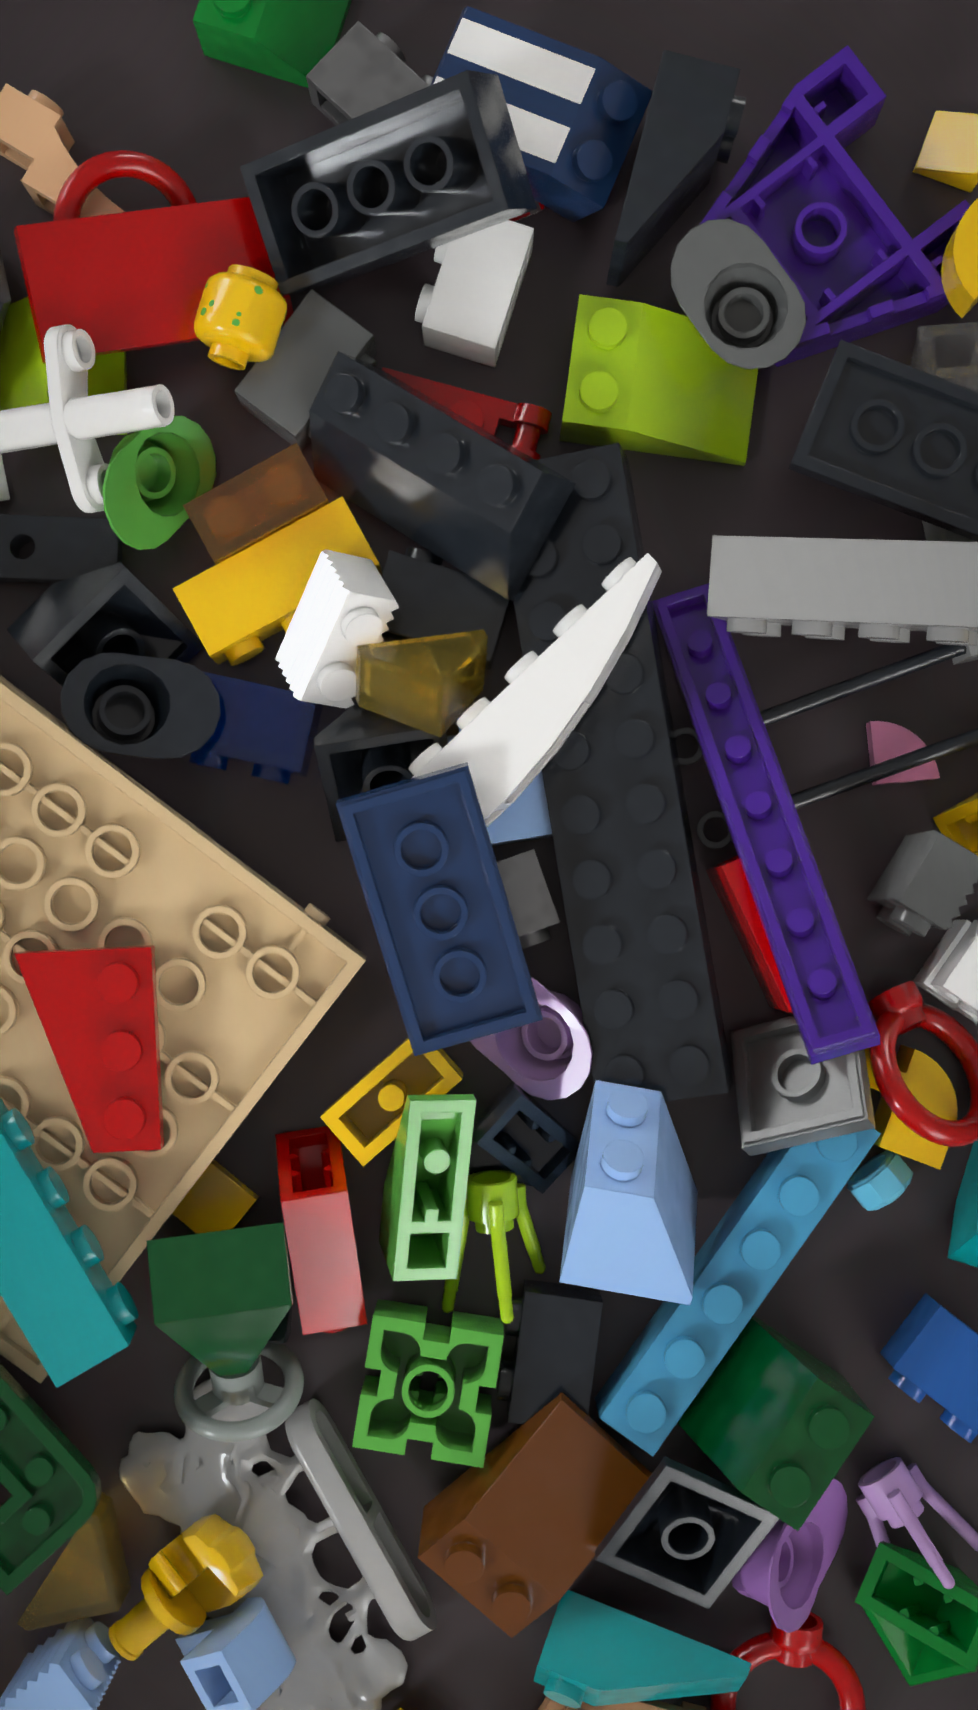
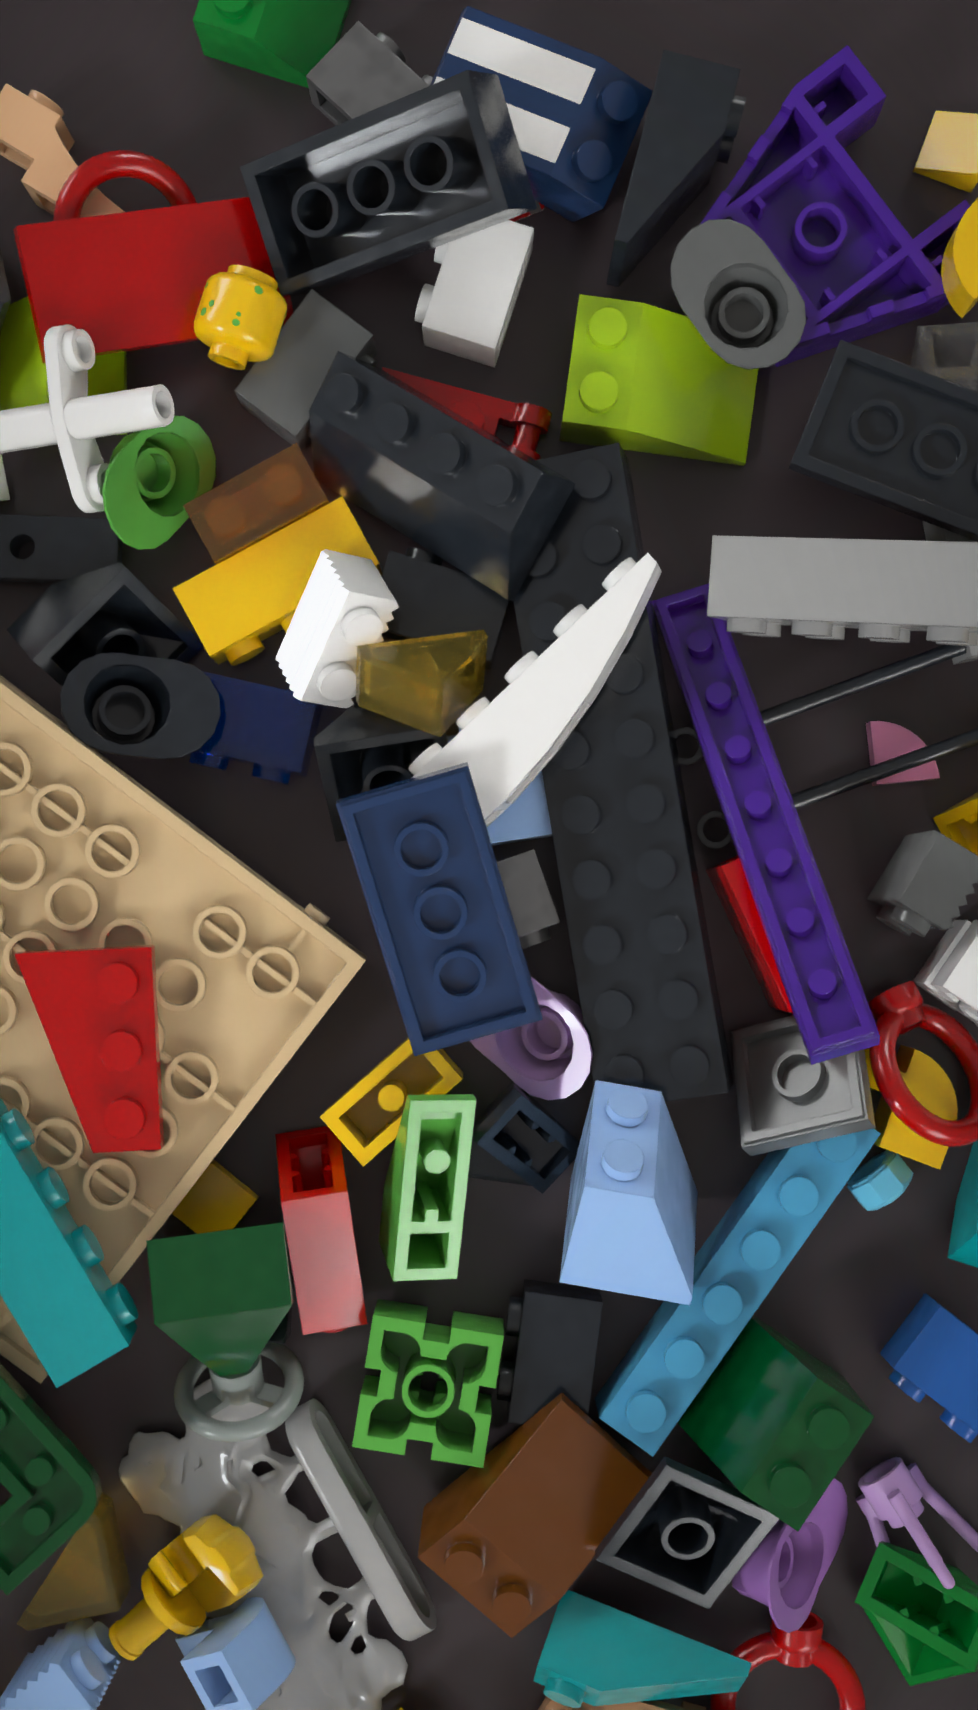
(493, 1203): lime plant -> none

